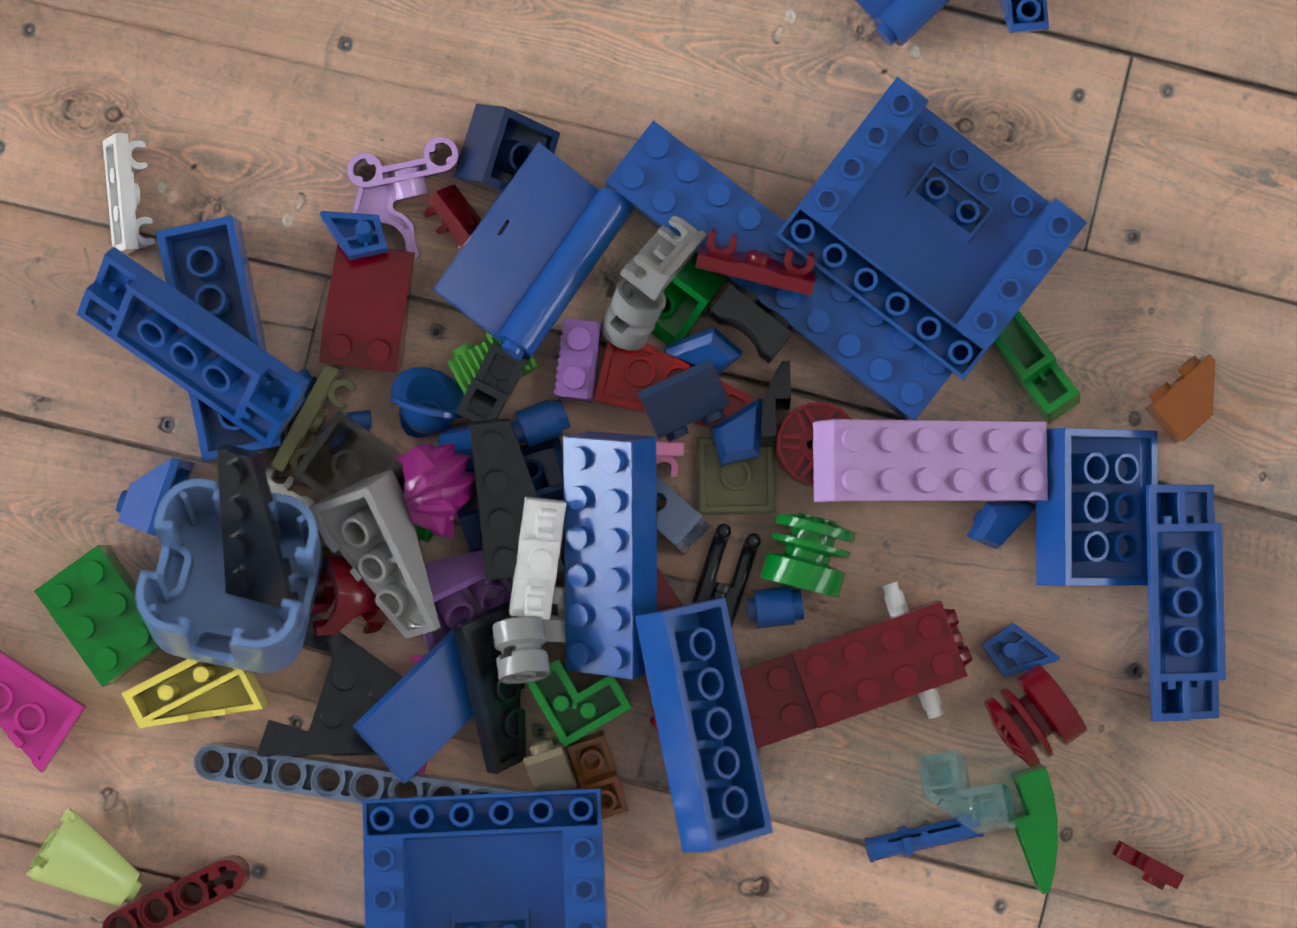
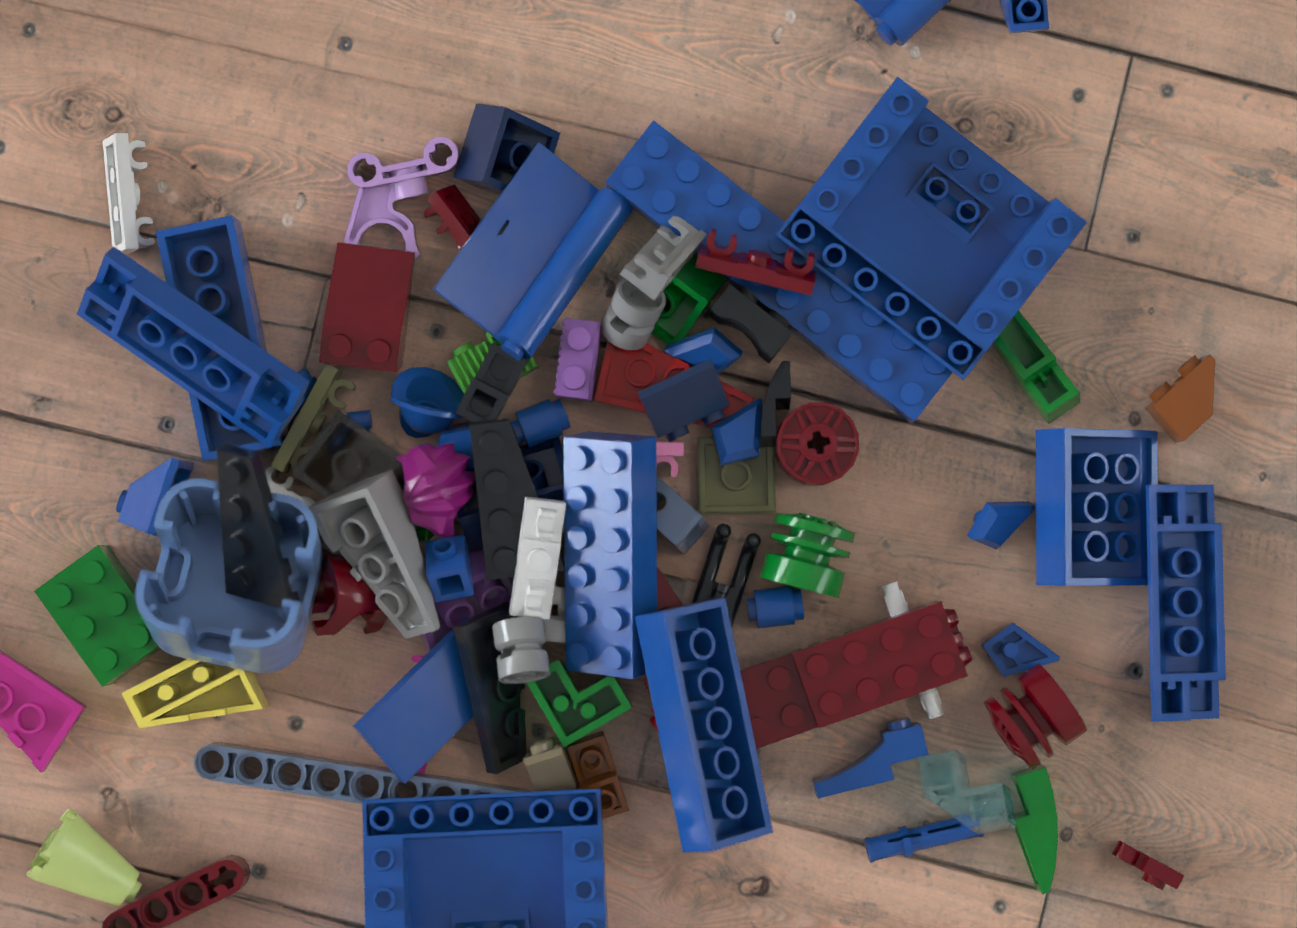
(350, 690): black wing -> none
(356, 233): blue piece -> none
(449, 568): none -> blue brick
(897, 744): none -> blue slope
(929, 461): lavender brick -> none

